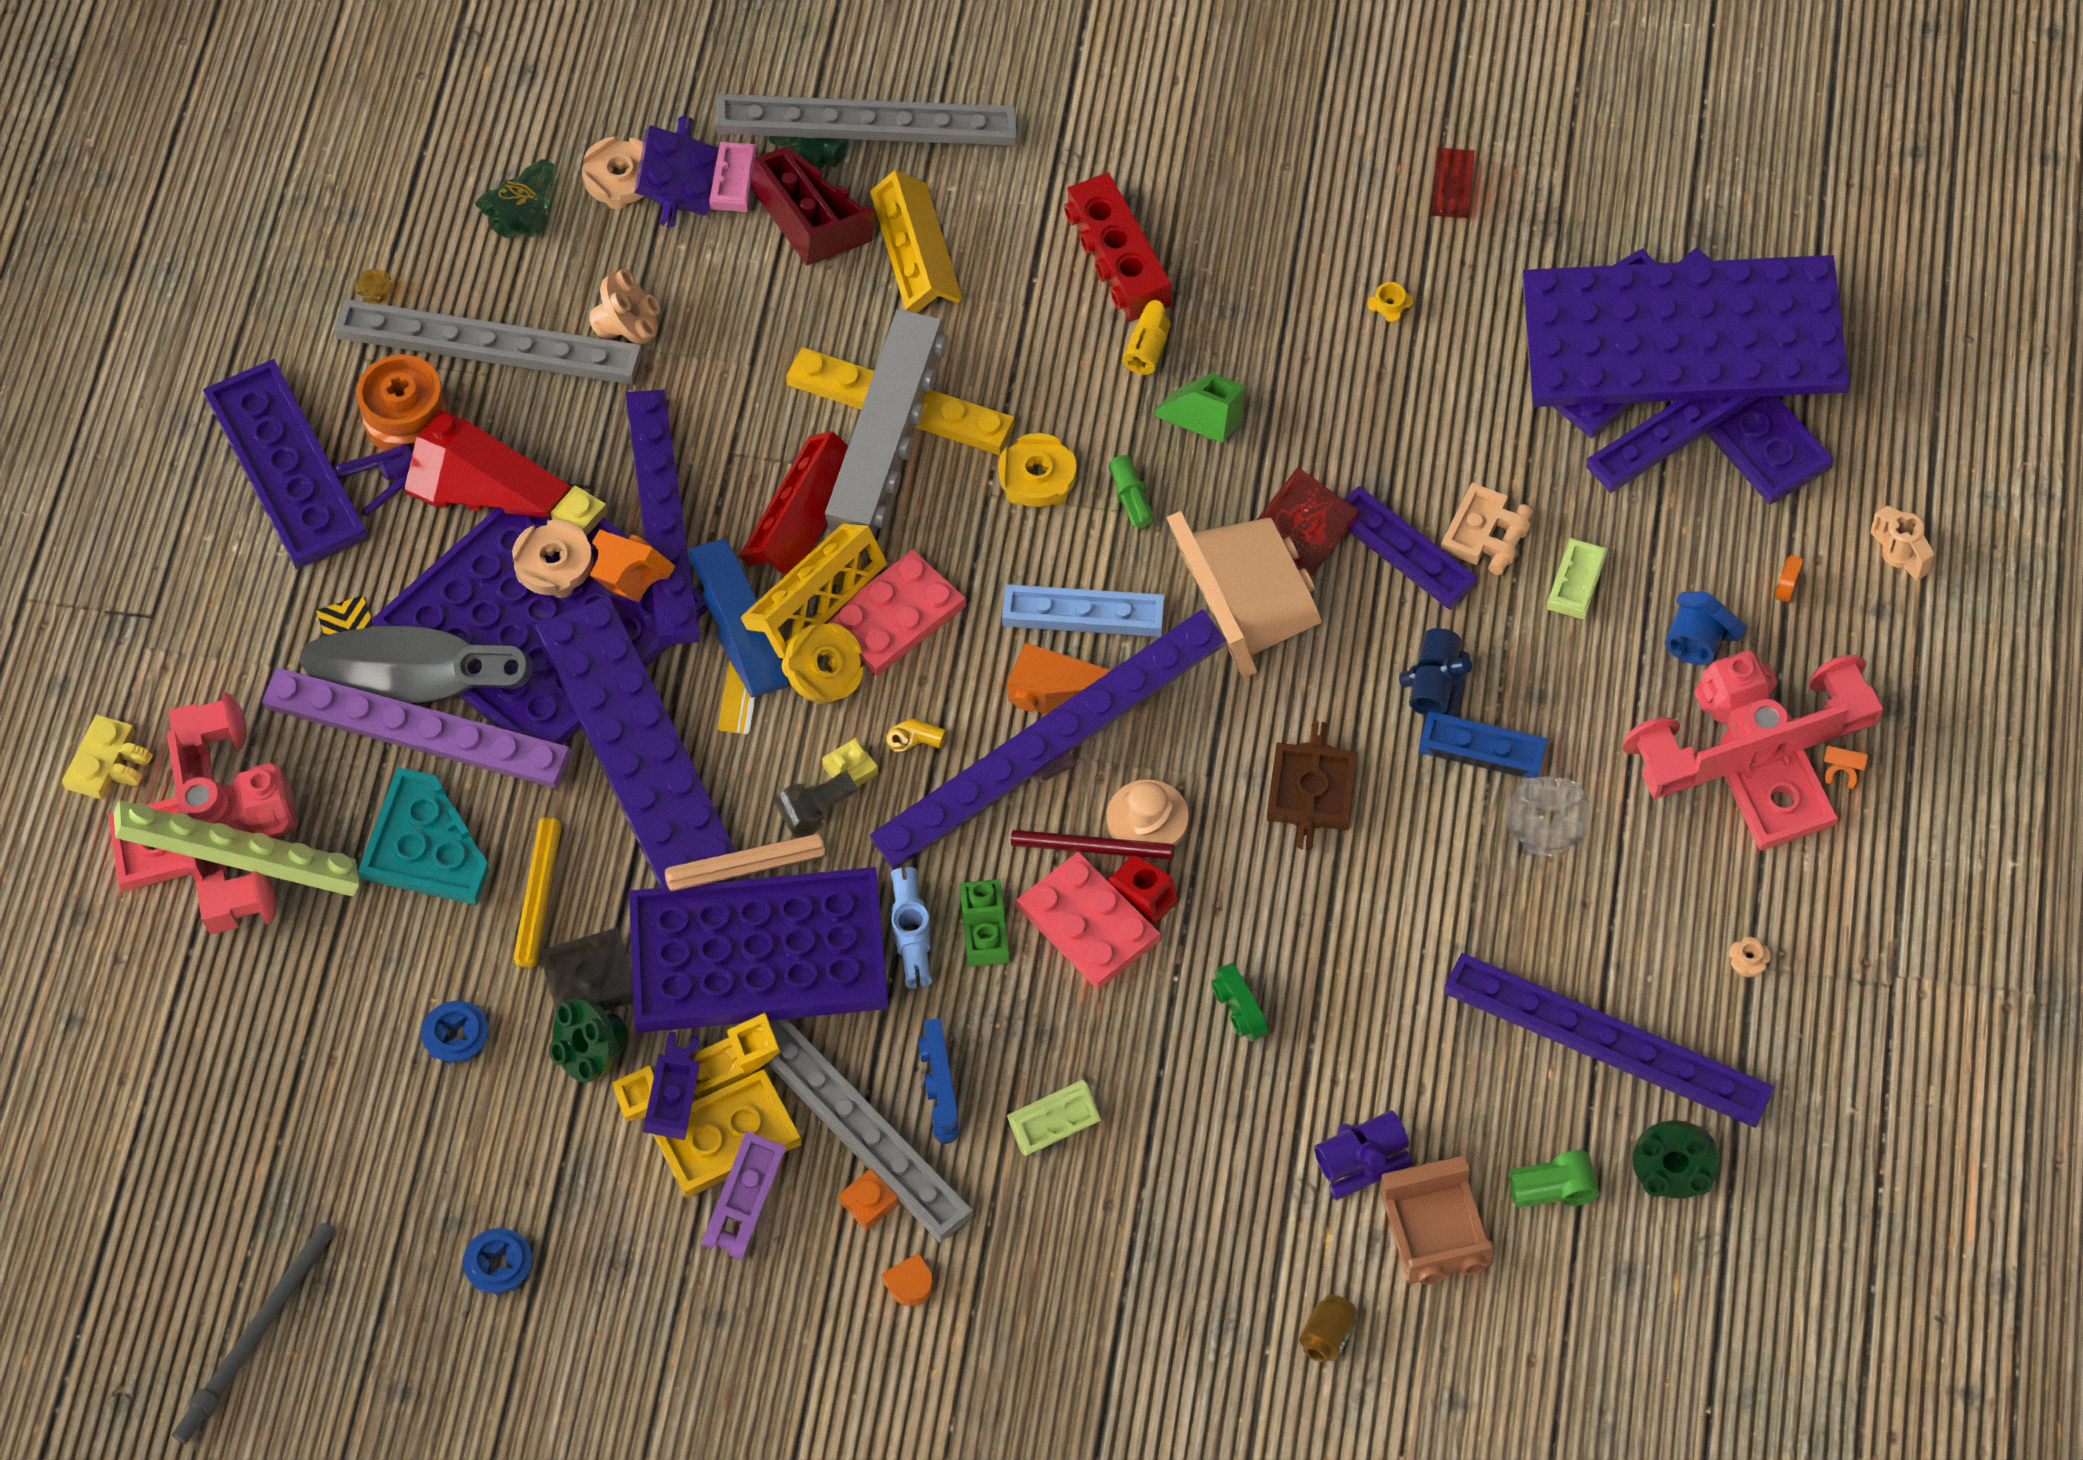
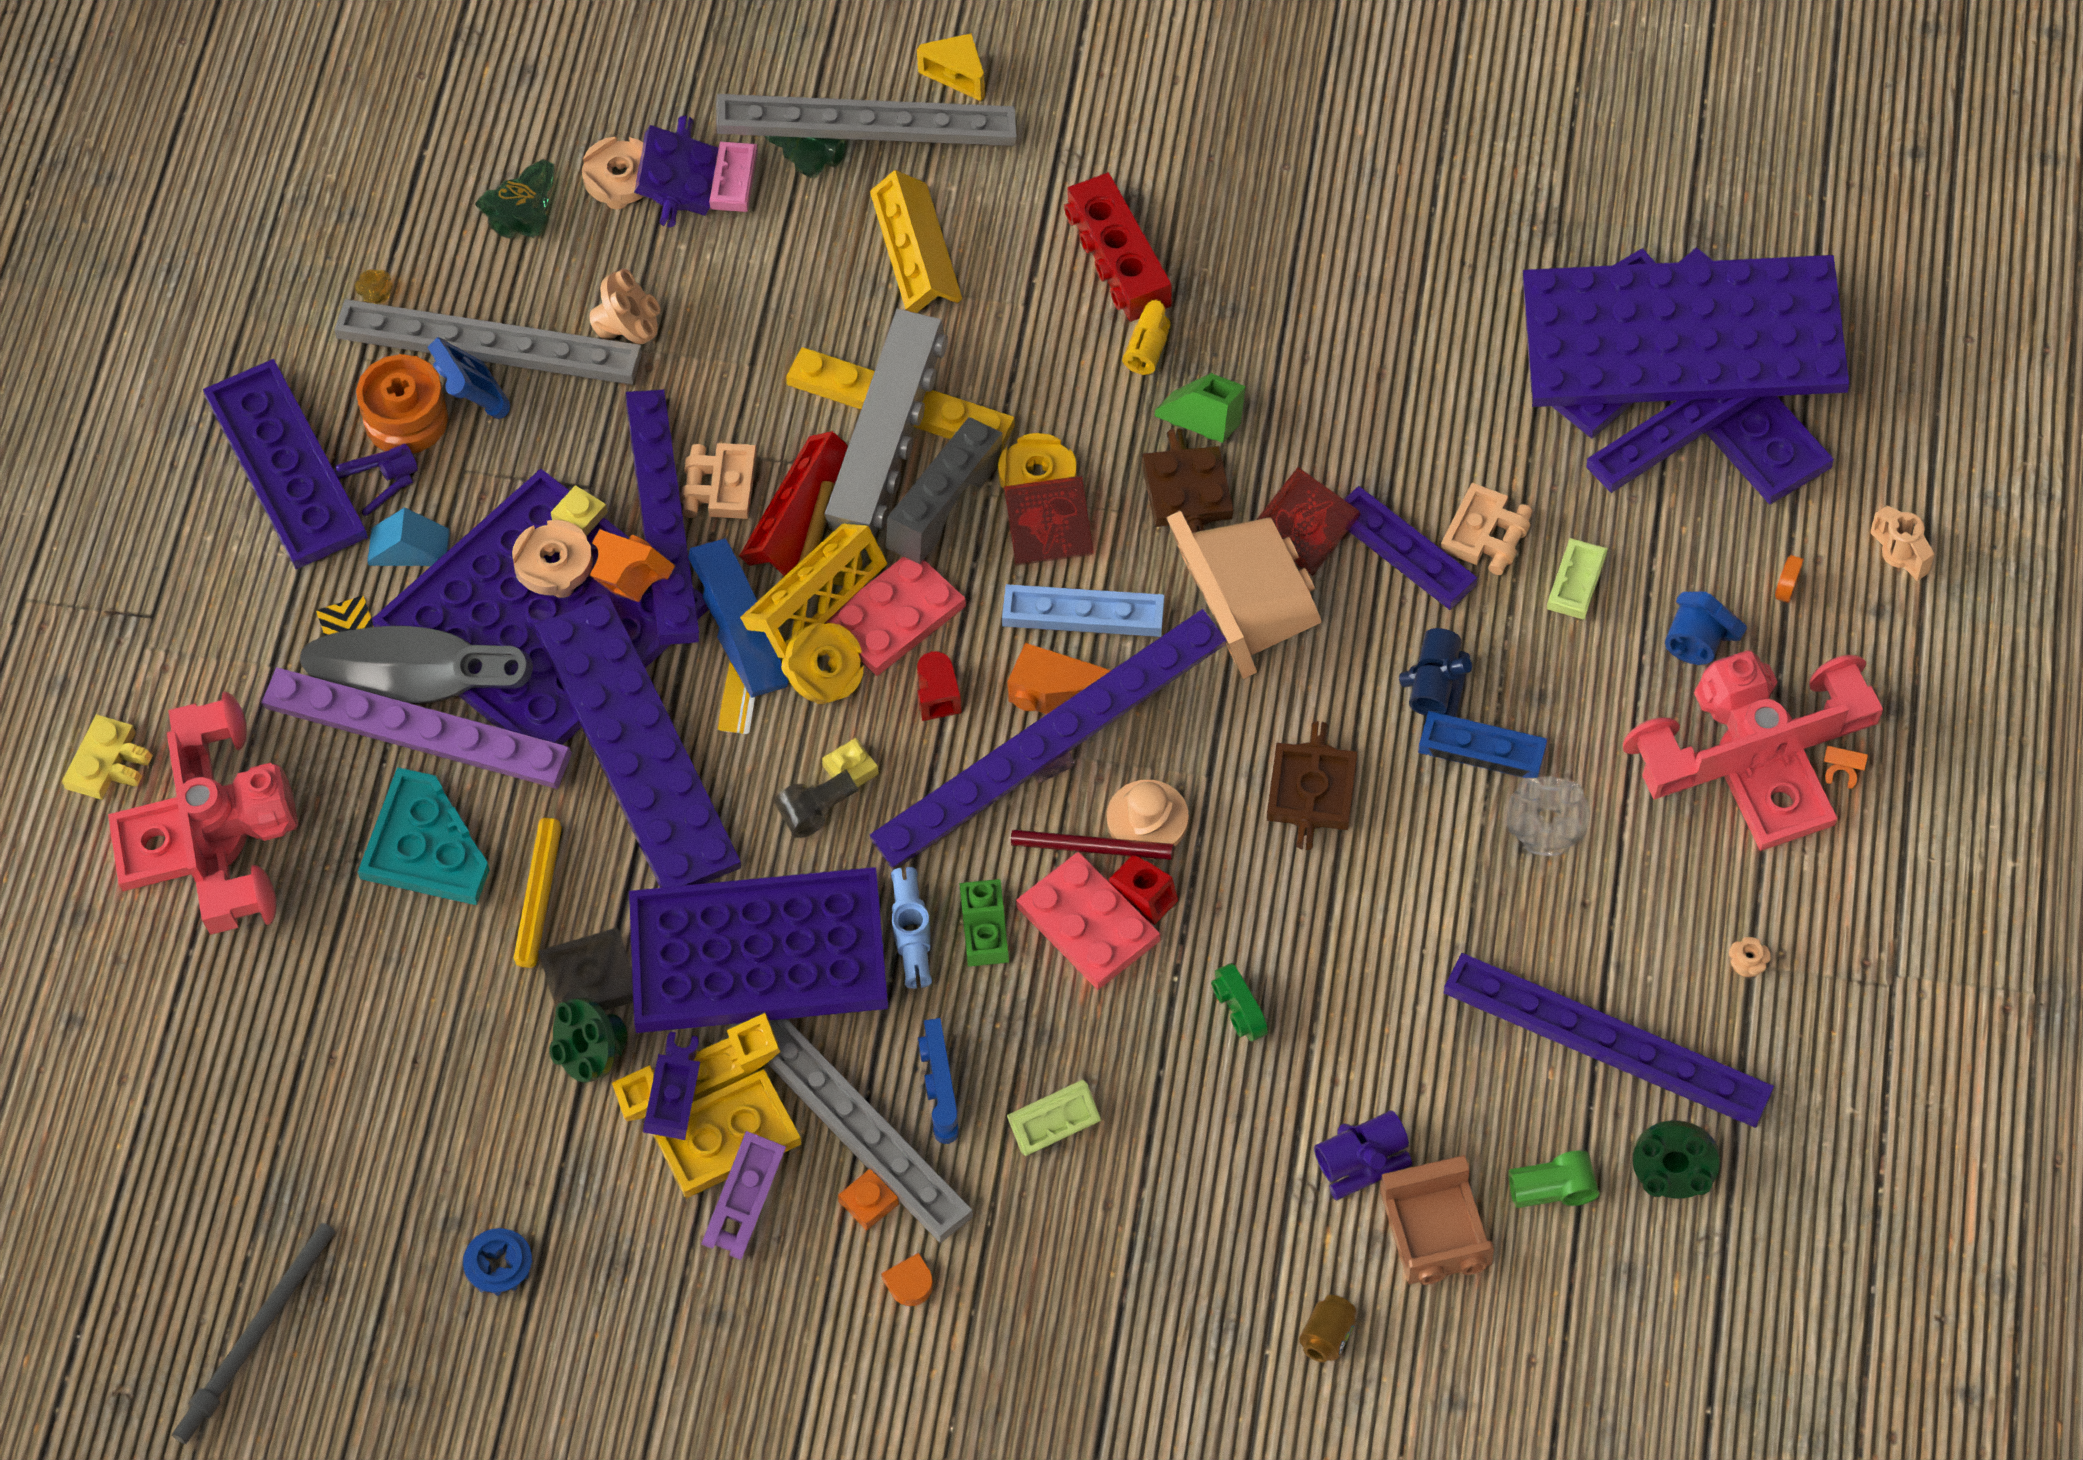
(235, 848): yellowish green plate -> none
(407, 541): none -> dark azure slope
(453, 1016): blue gear -> none
(469, 378): none -> blue plate
(471, 468): red wedge -> none
(731, 480): none -> light nougat plate
(744, 862): light nougat axle -> none
(808, 208): dark red wedge -> none
(818, 520): none -> pearl gold bar
(913, 733): yellow arm -> none
(922, 513): none -> dark grey arch
(938, 687): none -> red leg
(954, 64): none -> yellow slope
(1048, 520): none -> clear red tile
(1131, 491): bright green axle -> none
(1187, 483): none -> reddish brown plate
(1393, 293): yellow plate -> none
(1453, 183): clear red plate -> none

